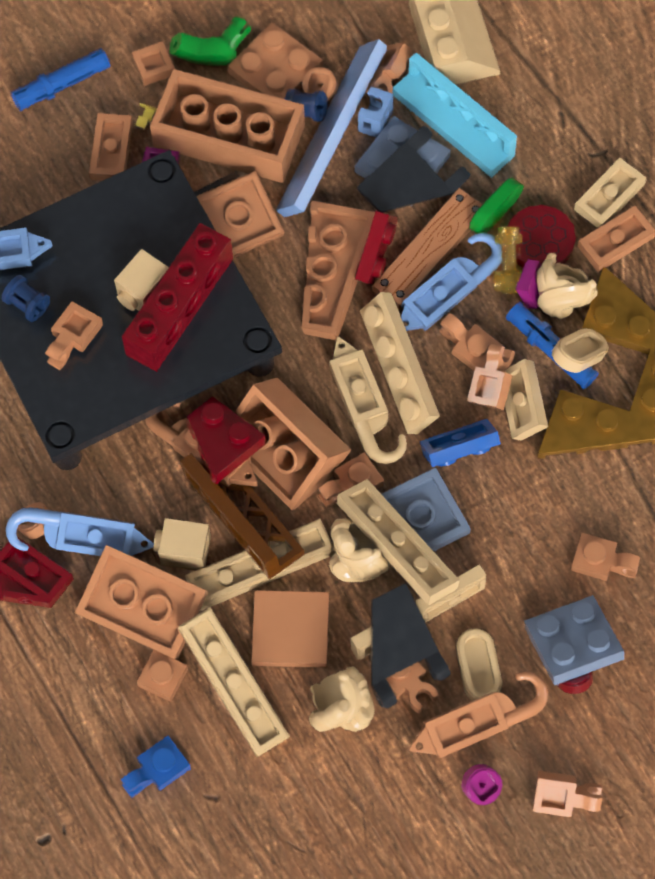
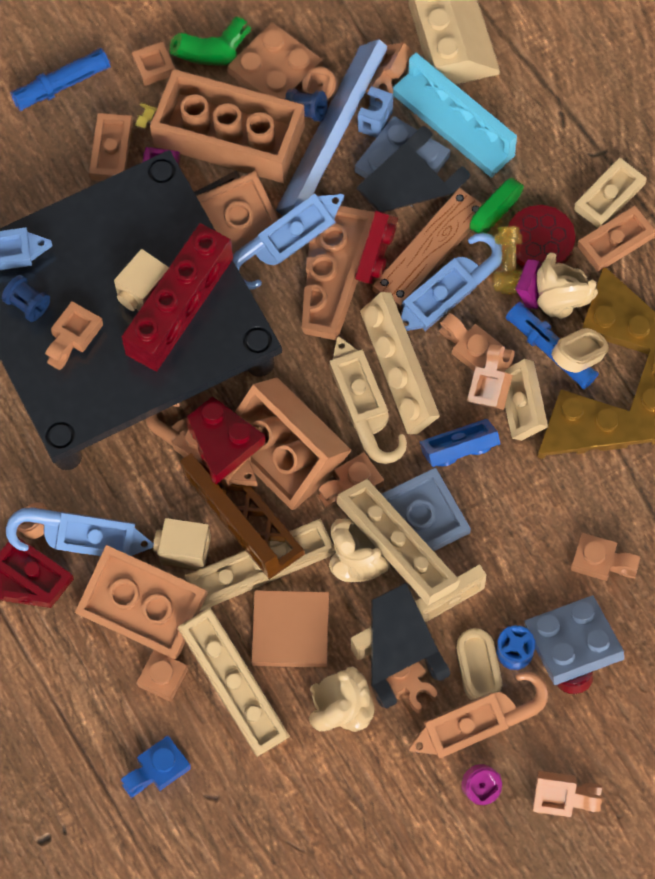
(290, 232): none -> medium blue plate
(517, 640): none -> blue wheel

